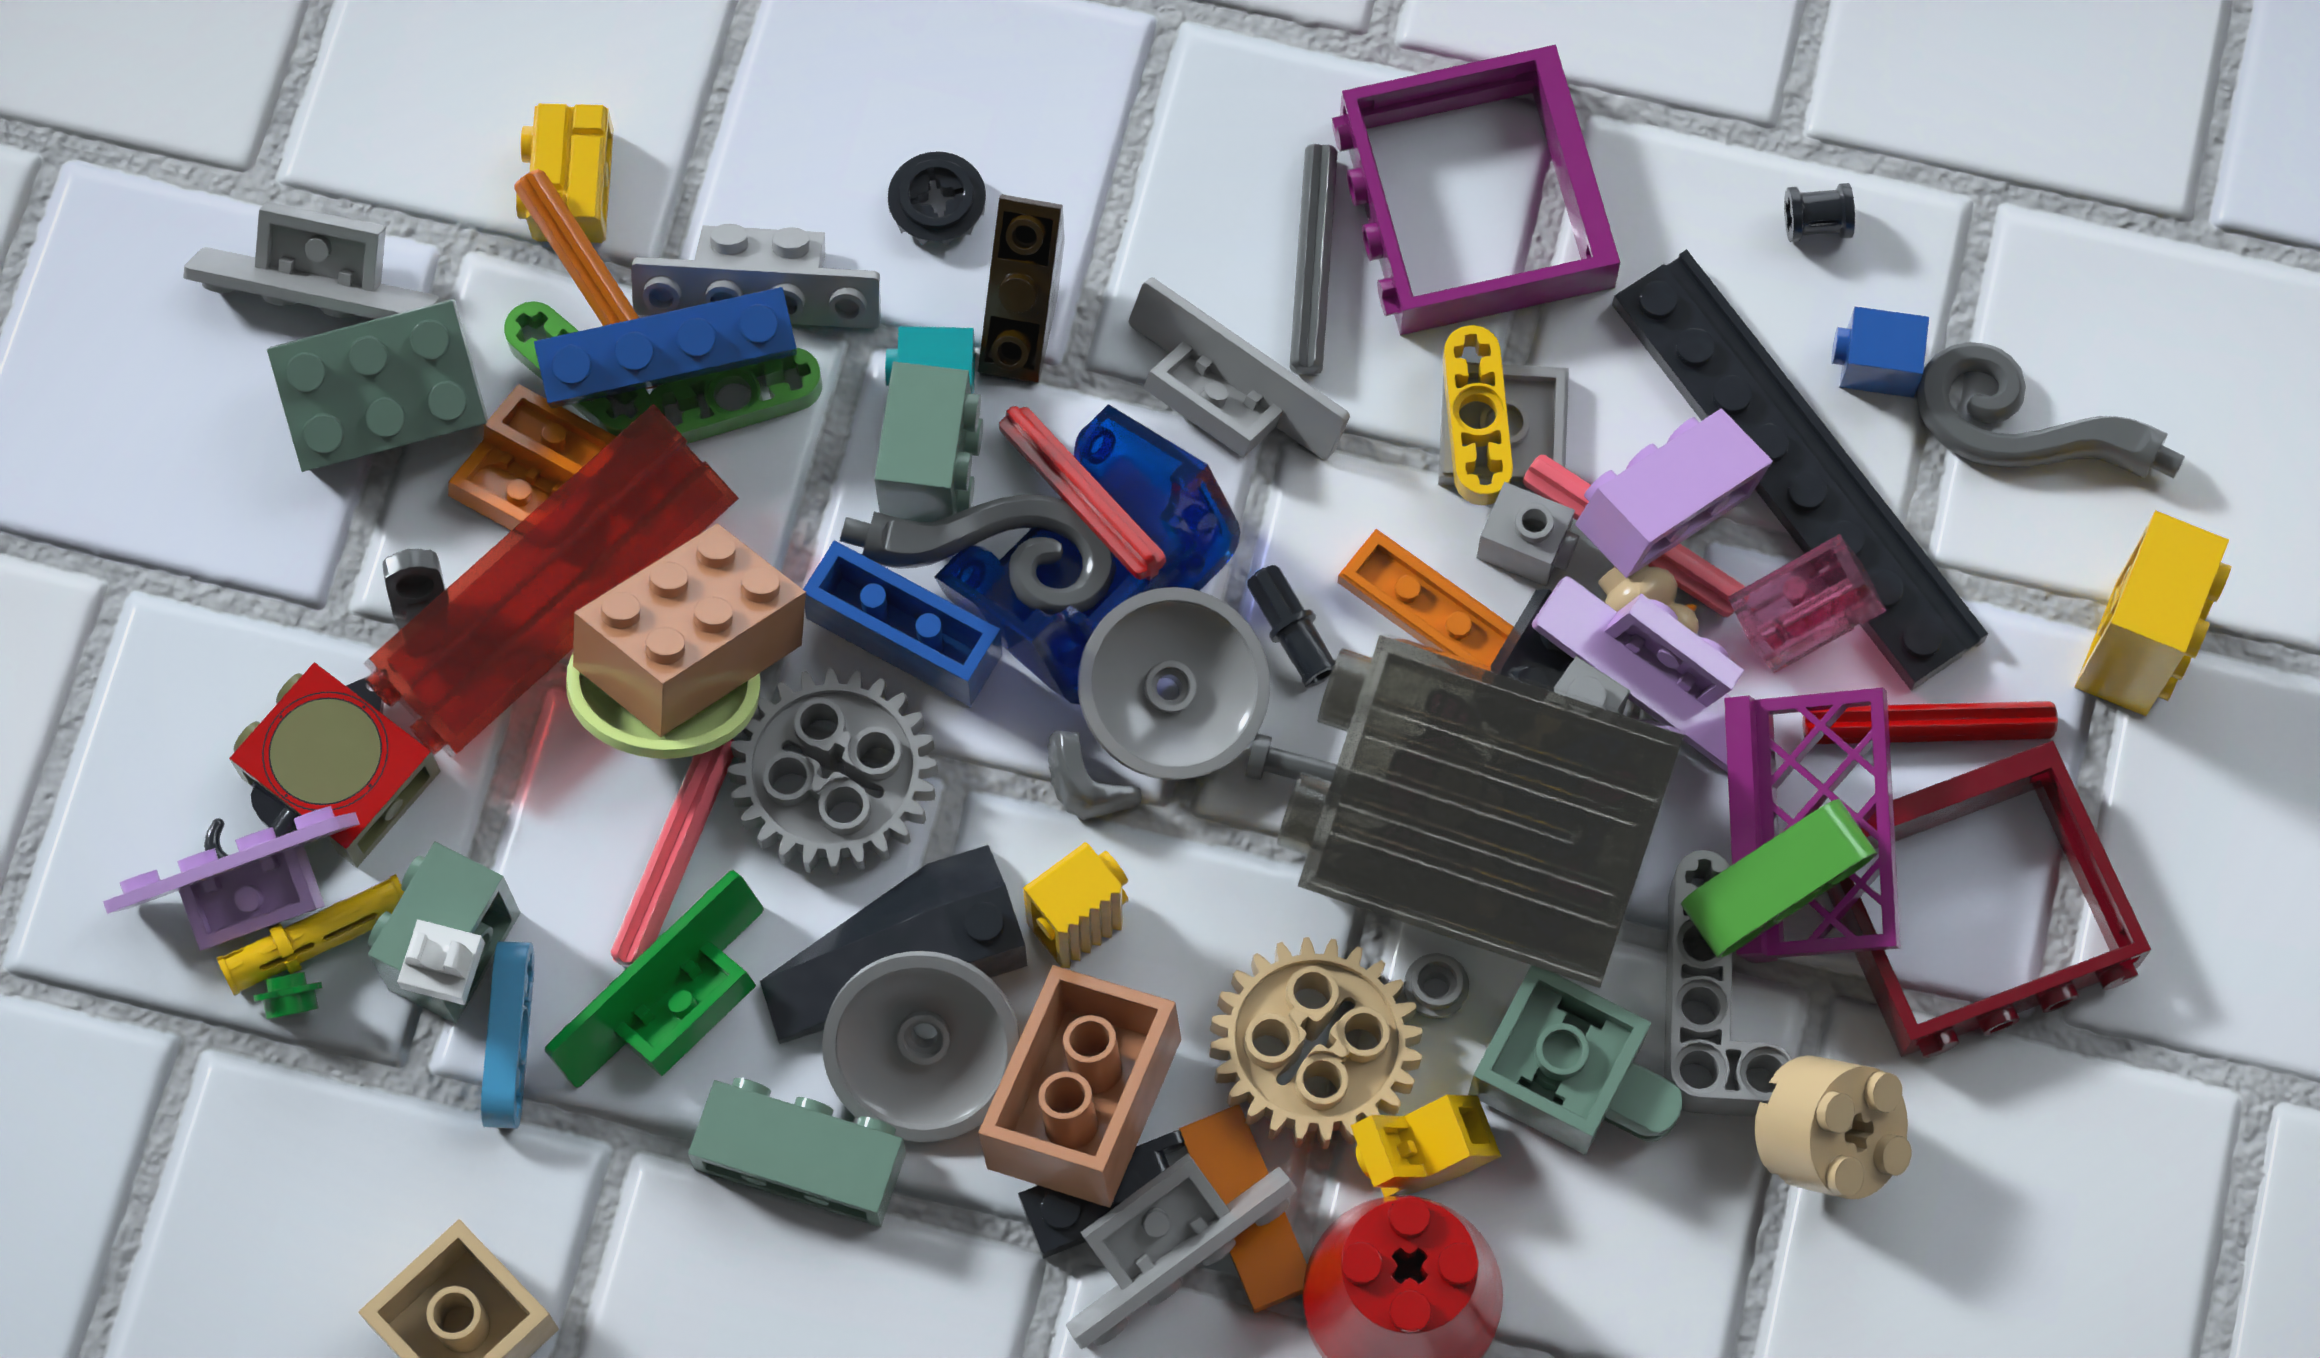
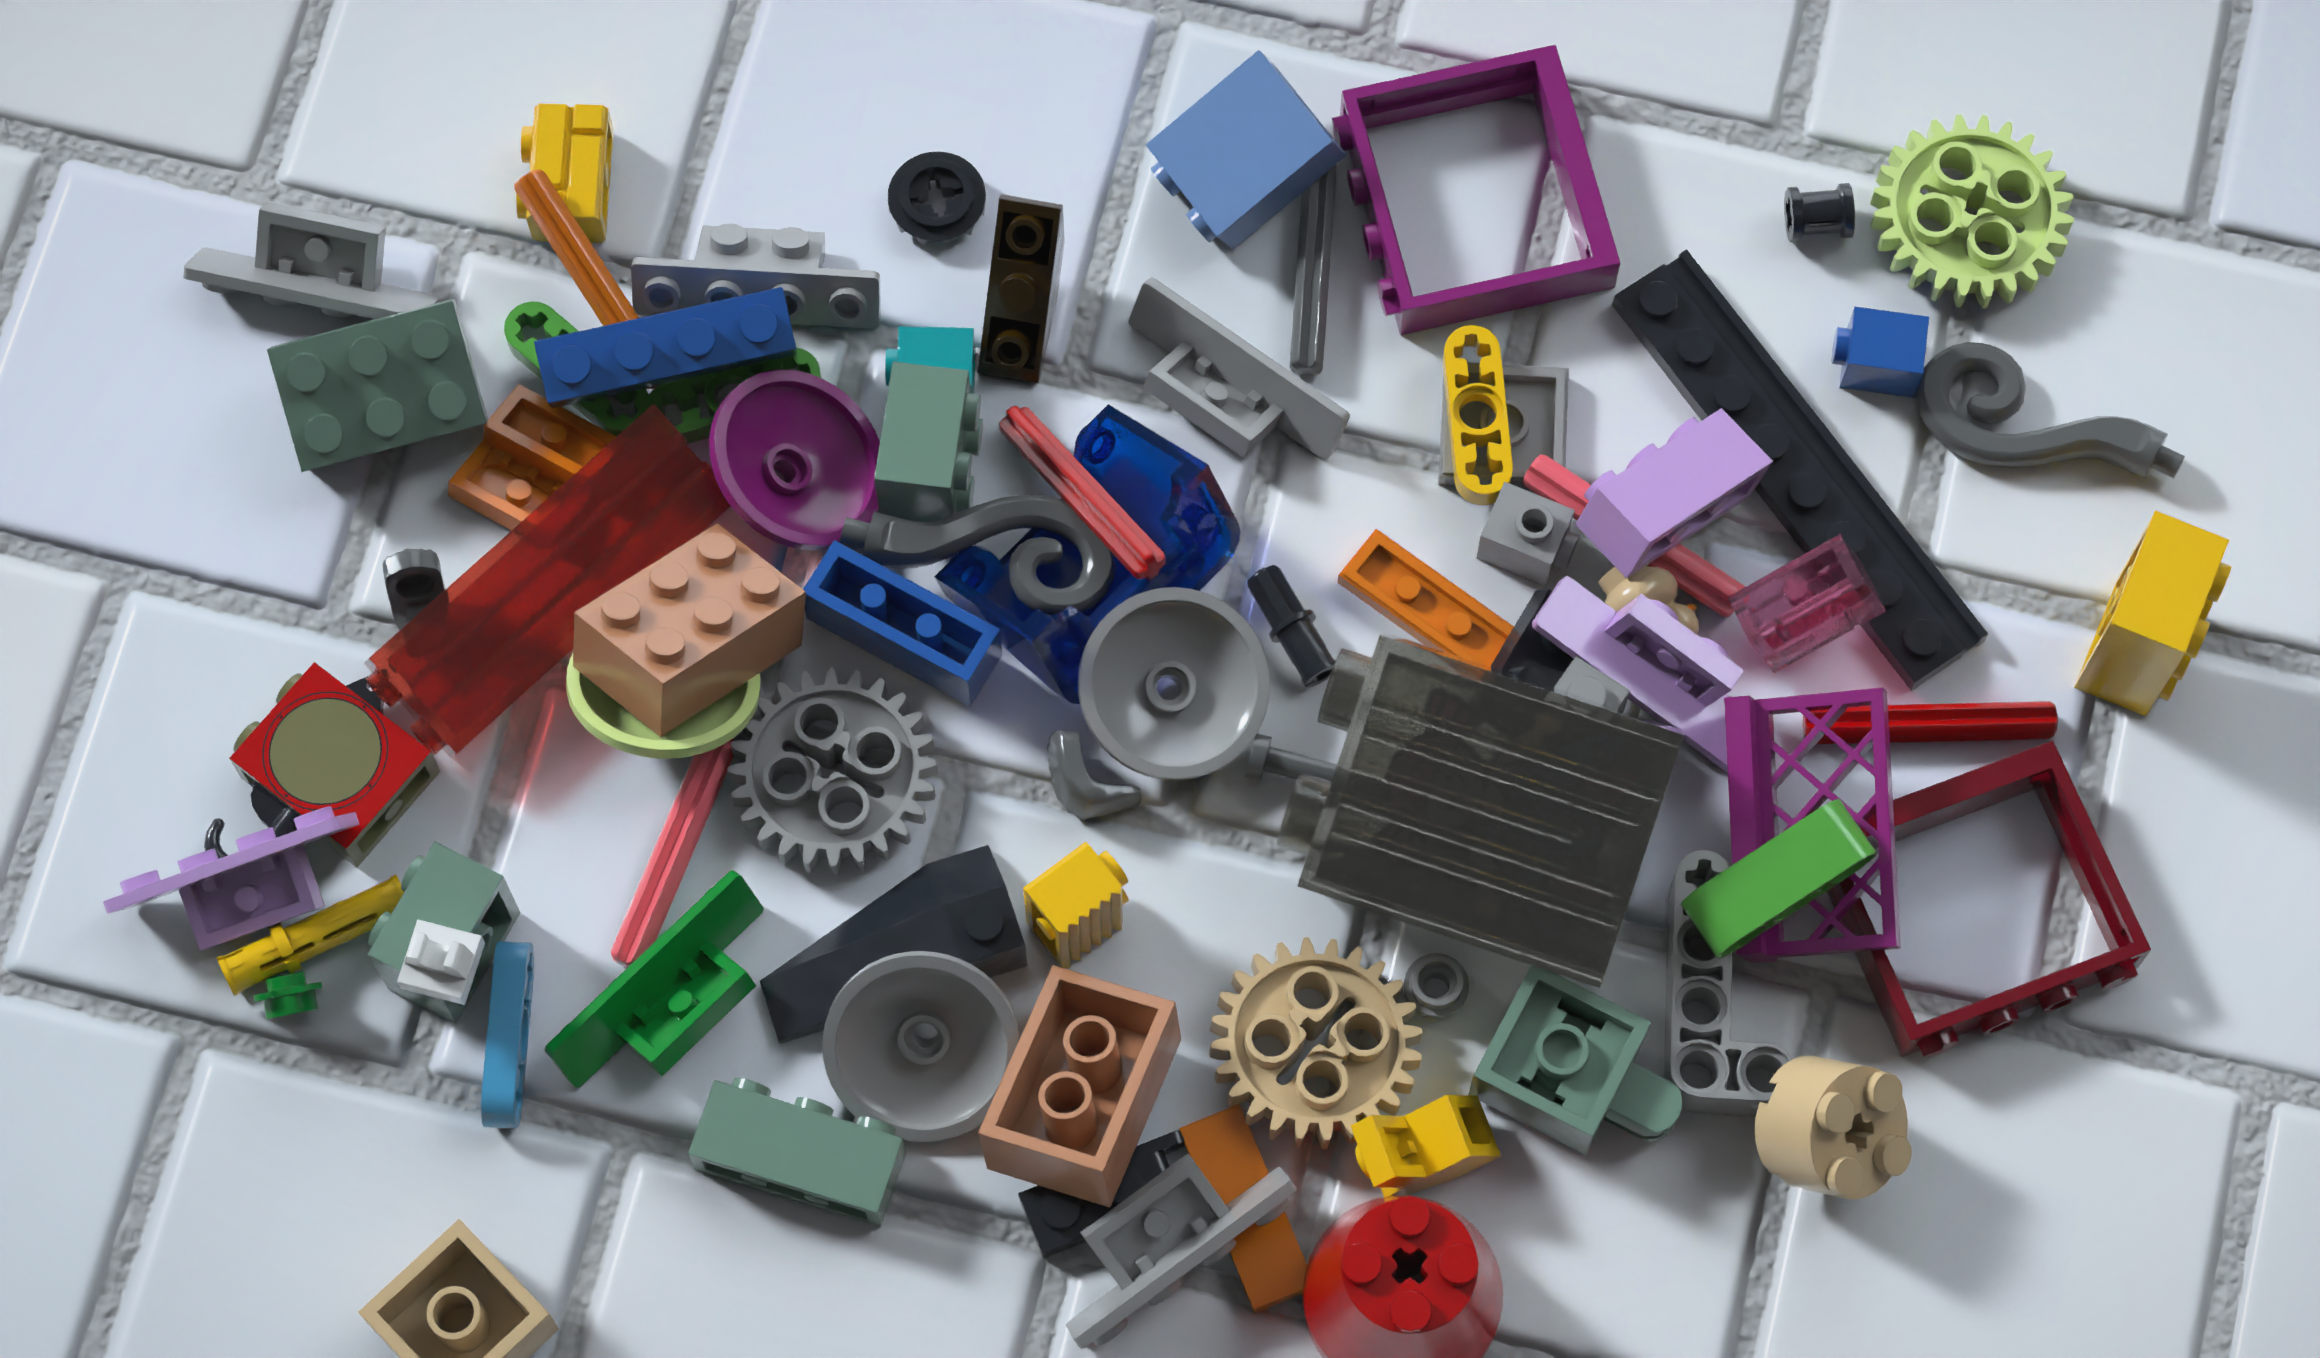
(813, 440): none -> magenta dish
(1243, 152): none -> medium blue brick
(1951, 256): none -> yellowish green gear

